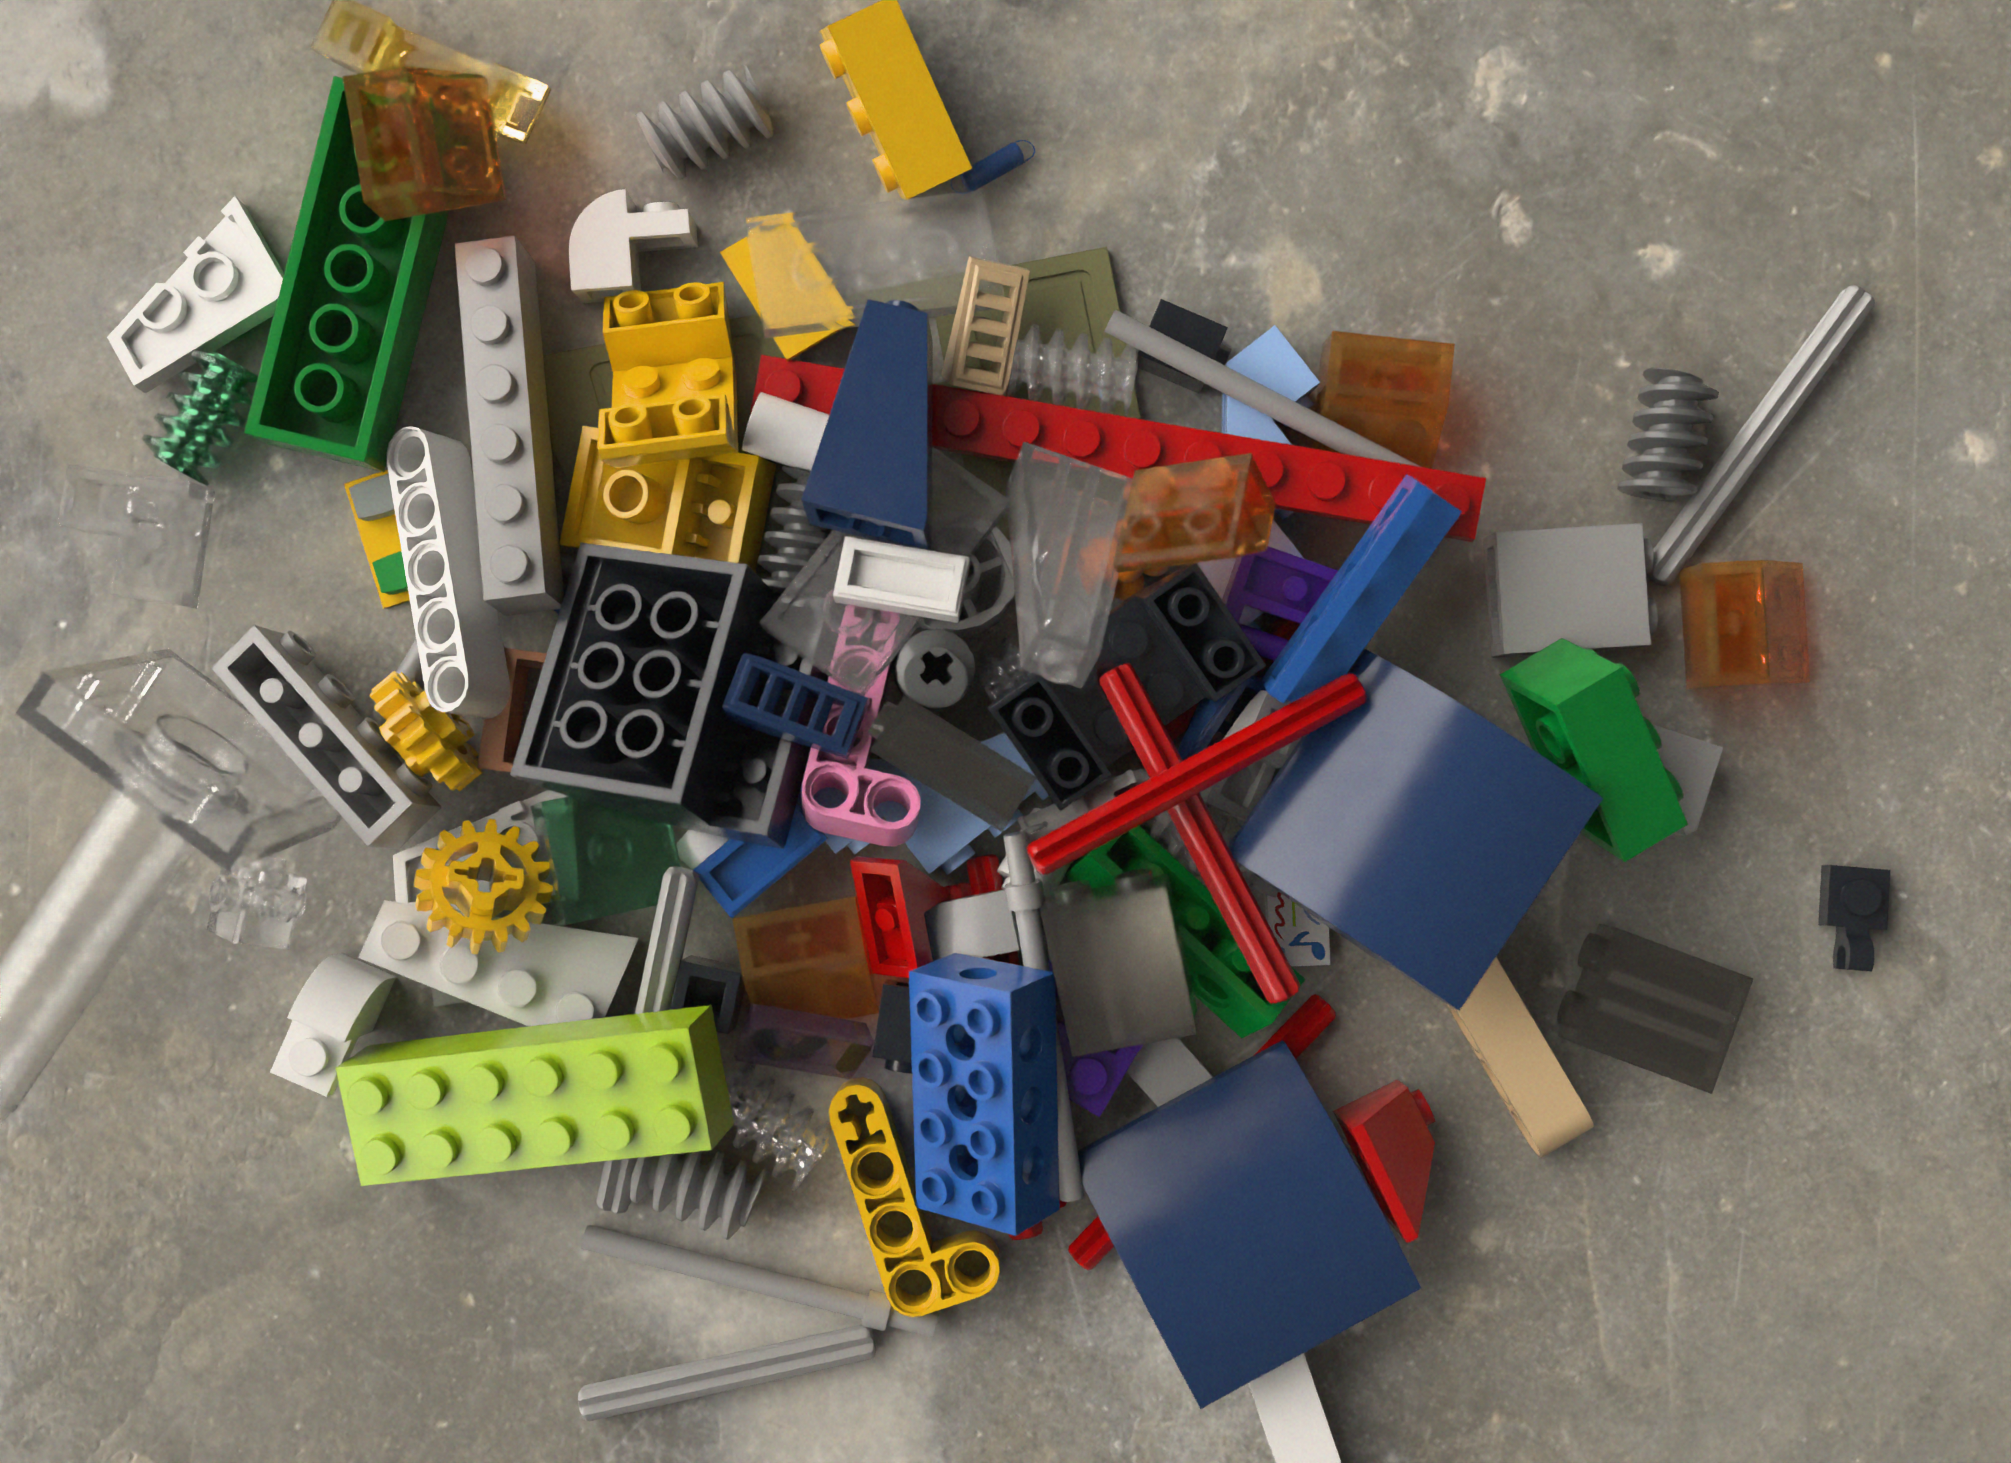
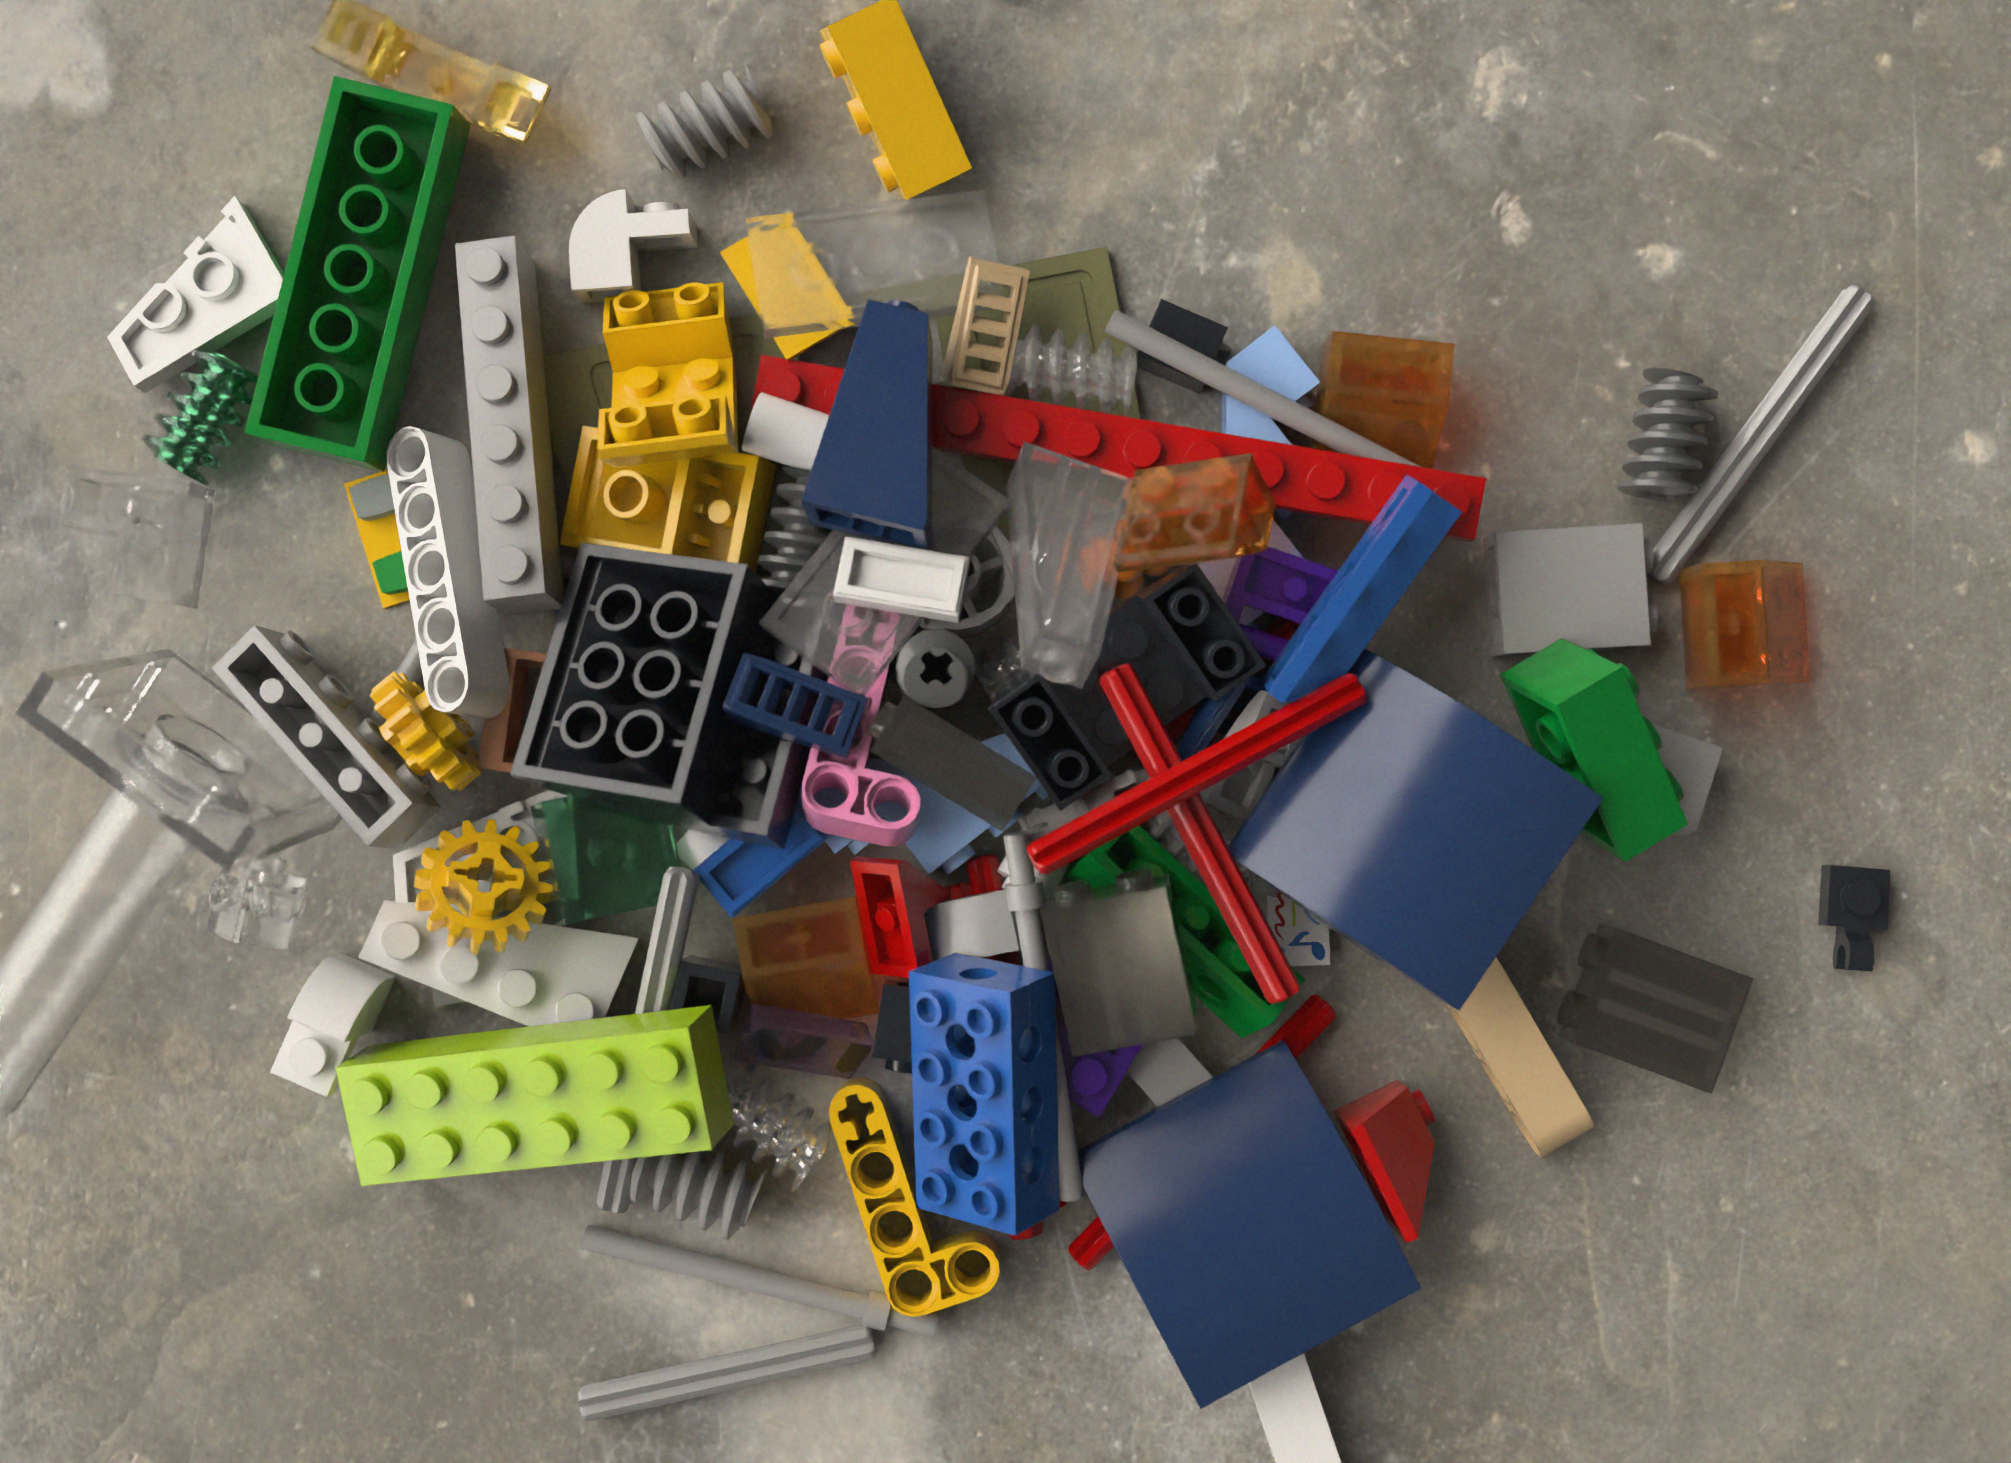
(423, 140): clear orange slope -> none
(993, 166): blue piece -> none

